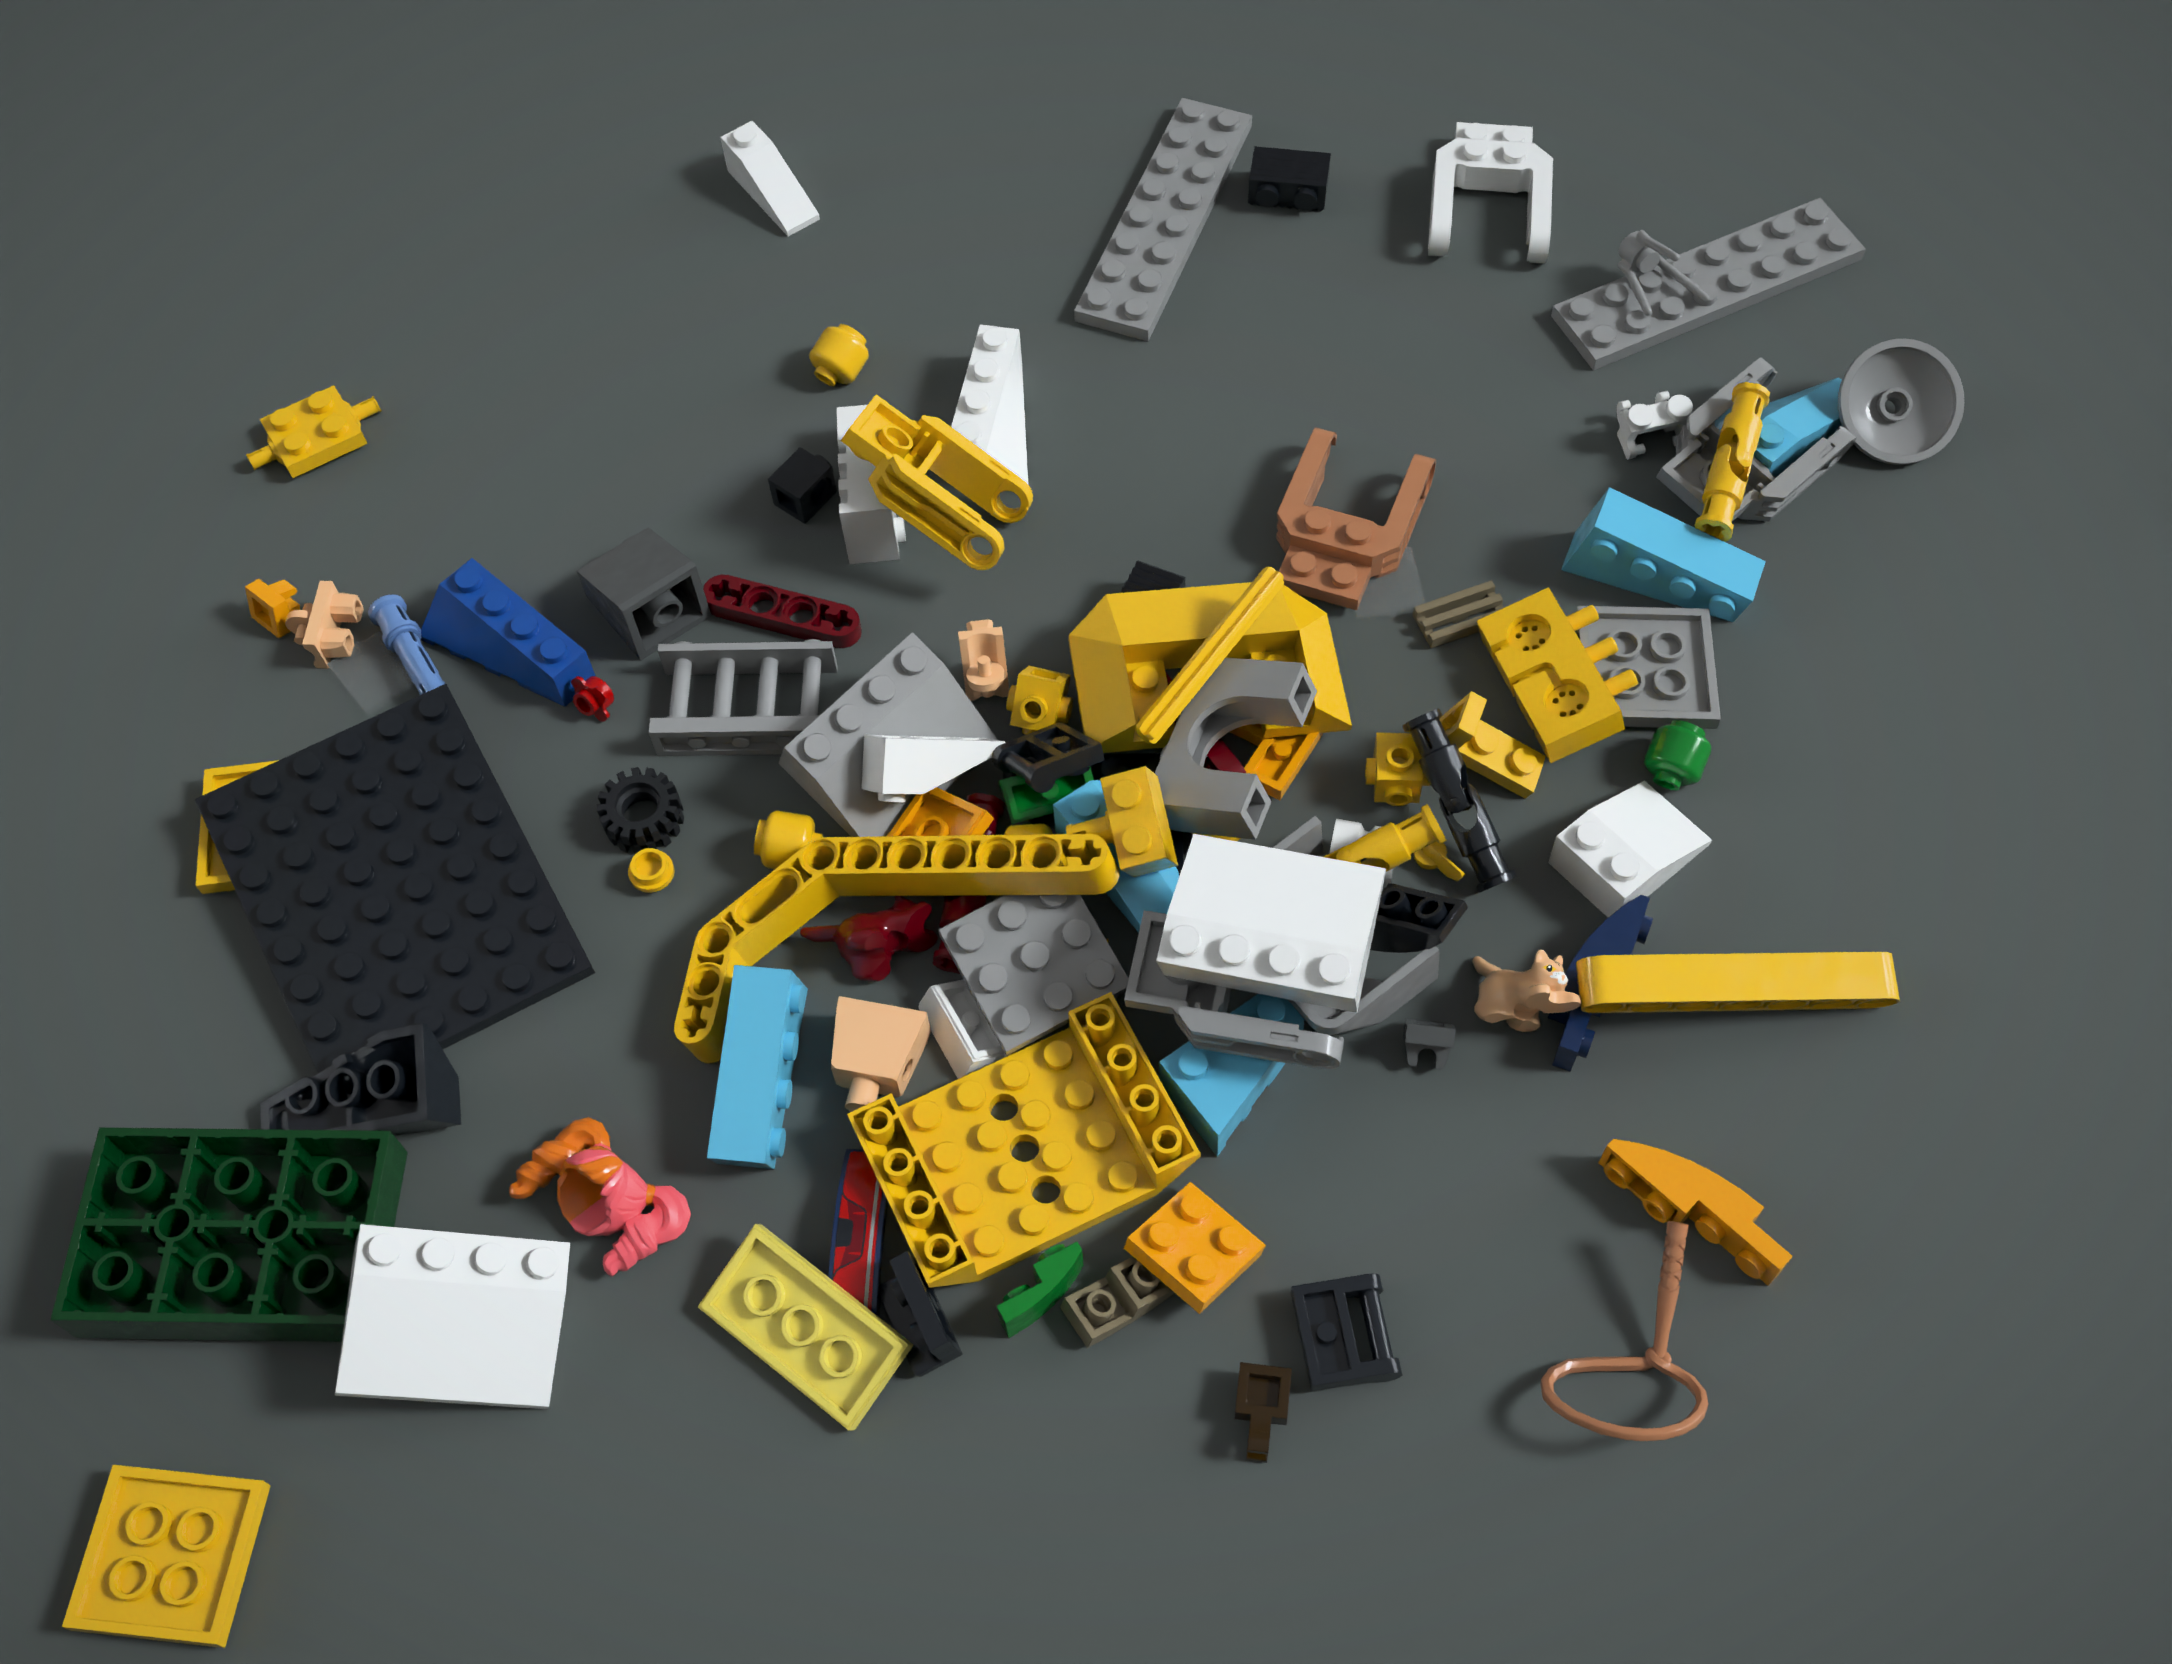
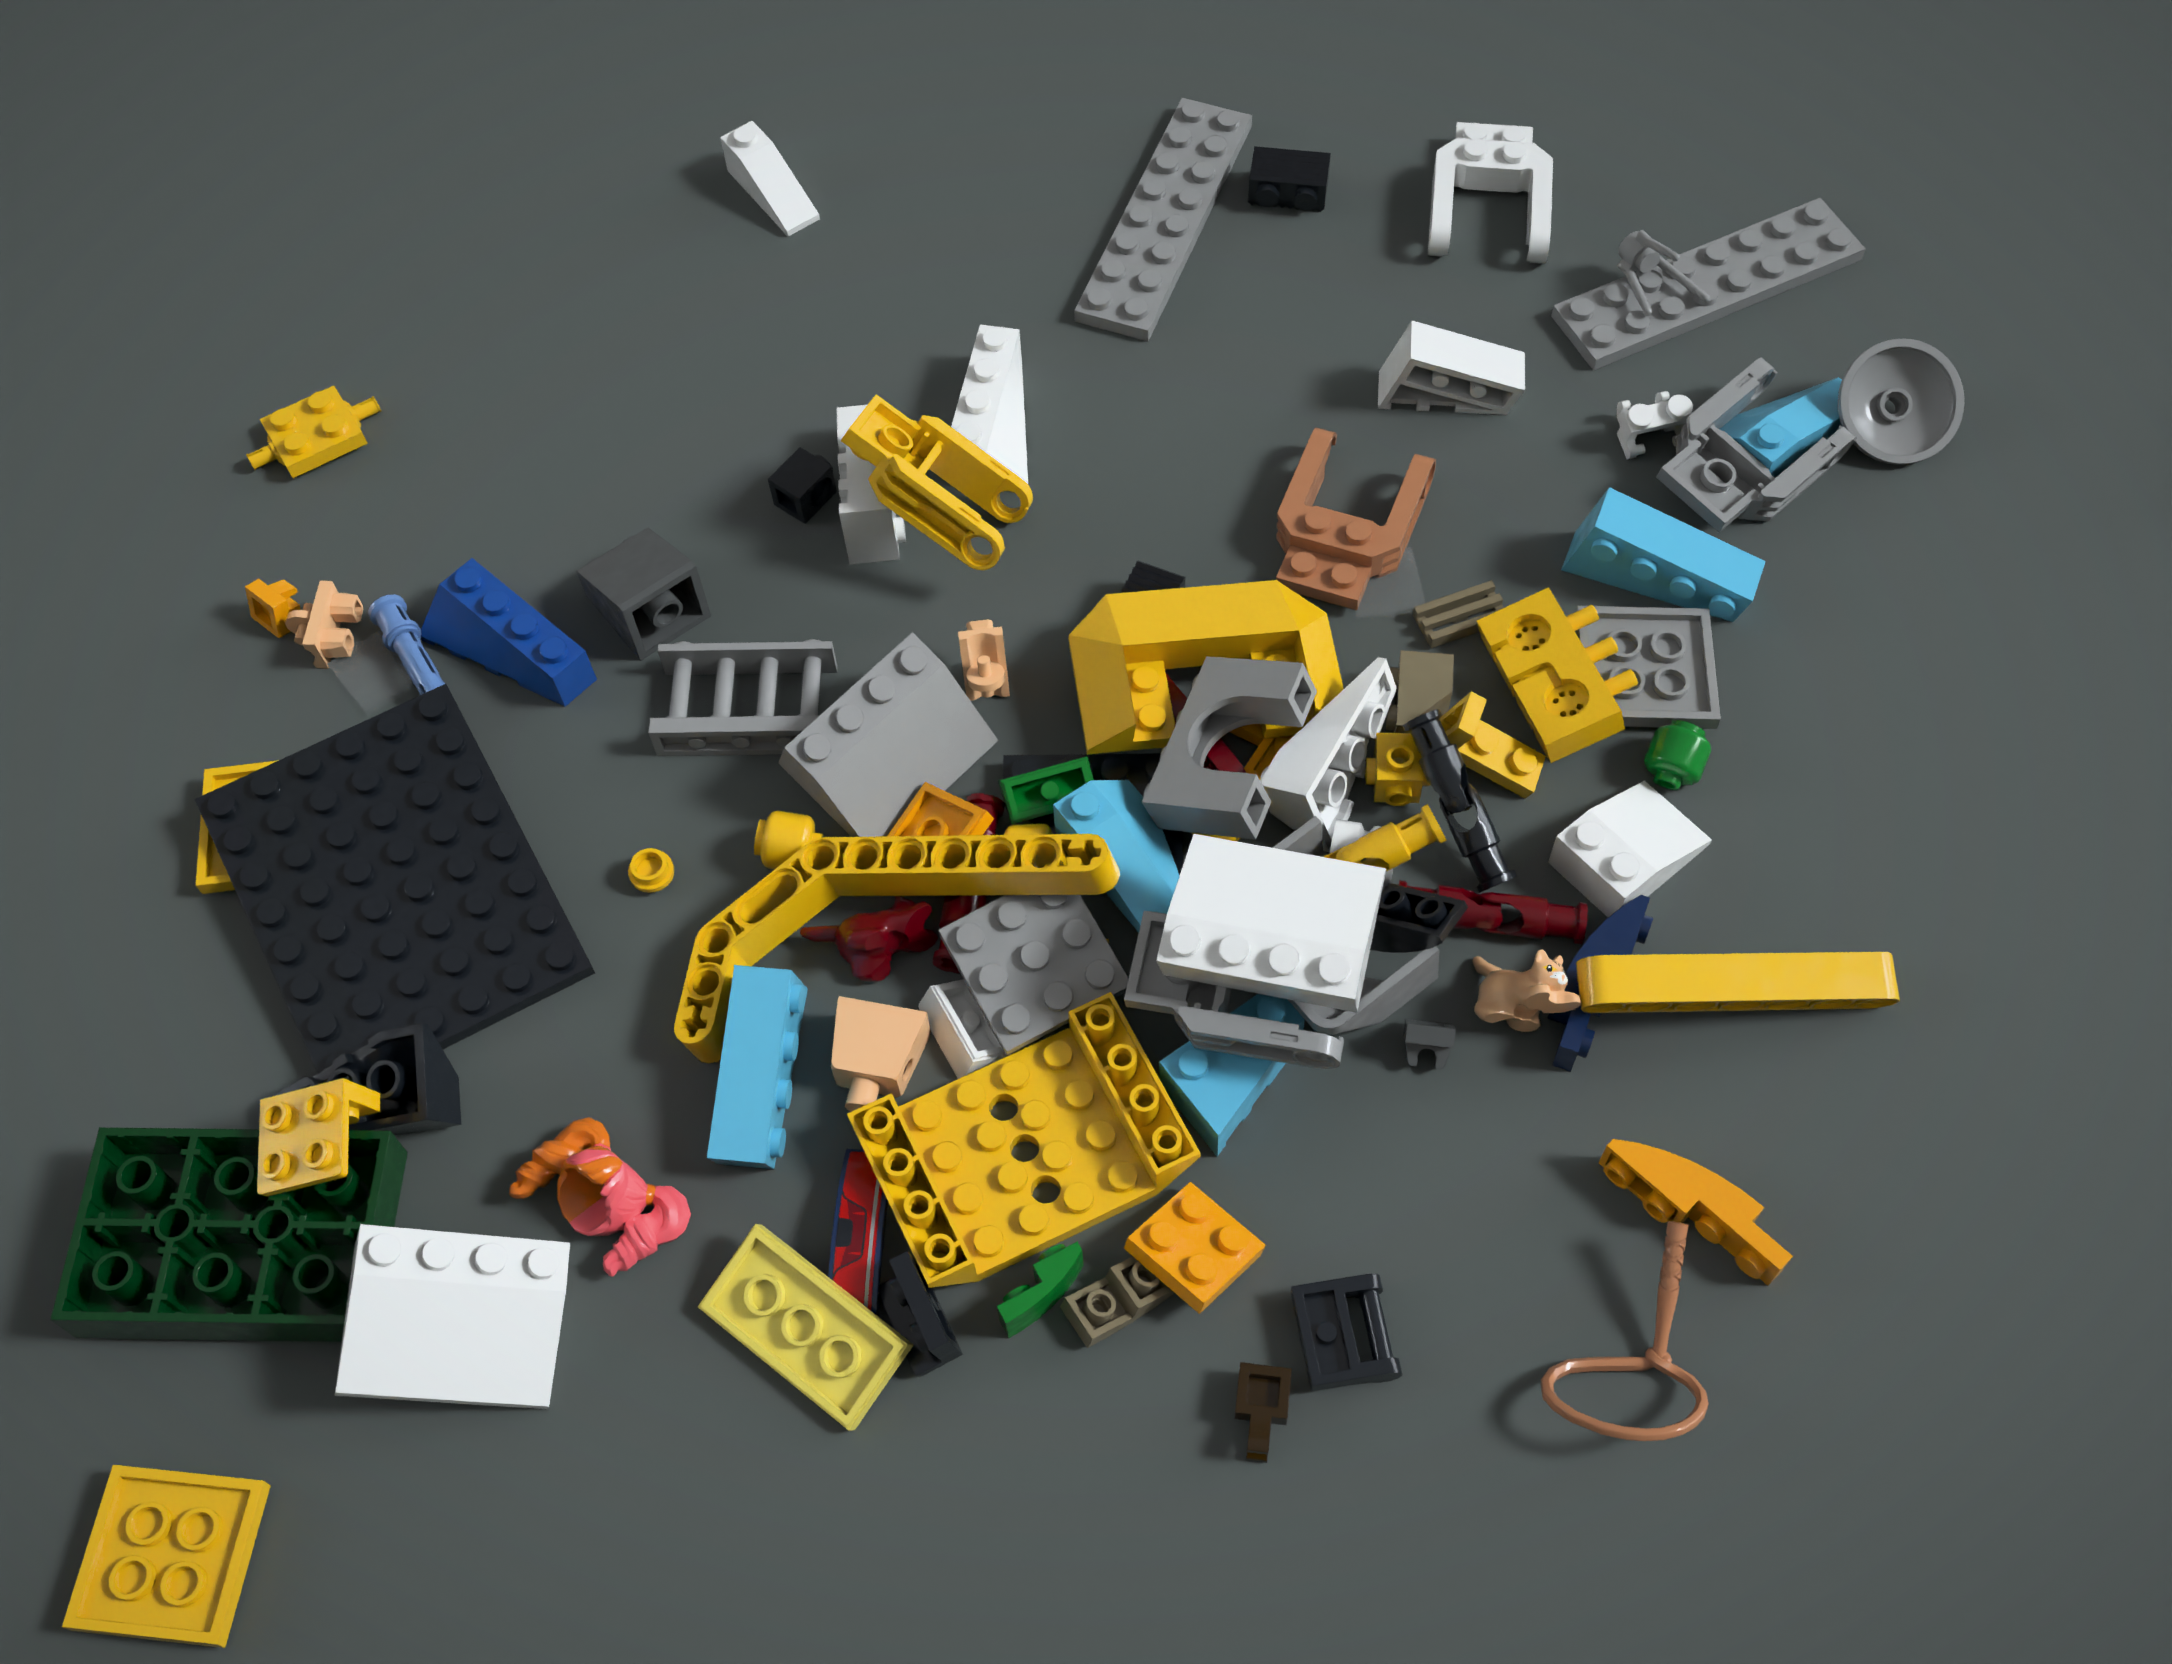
(308, 1134): none -> yellow bracket
(592, 697): red plate -> none
(636, 789): black tyre -> none
(785, 604): dark red beam -> none
(839, 355): yellow head -> none
(918, 763): white slope -> none
(1039, 699): yellow brick -> none
(1059, 752): black plate -> none
(1133, 822): yellow brick -> none
(1209, 655): yellow axle -> none
(1322, 759): none -> white wedge
(1422, 686): none -> dark tan slope
(1434, 857): yellow piece -> none
(1451, 370): none -> white wedge
(1535, 917): none -> dark red piece
(1733, 460): yellow piece -> none

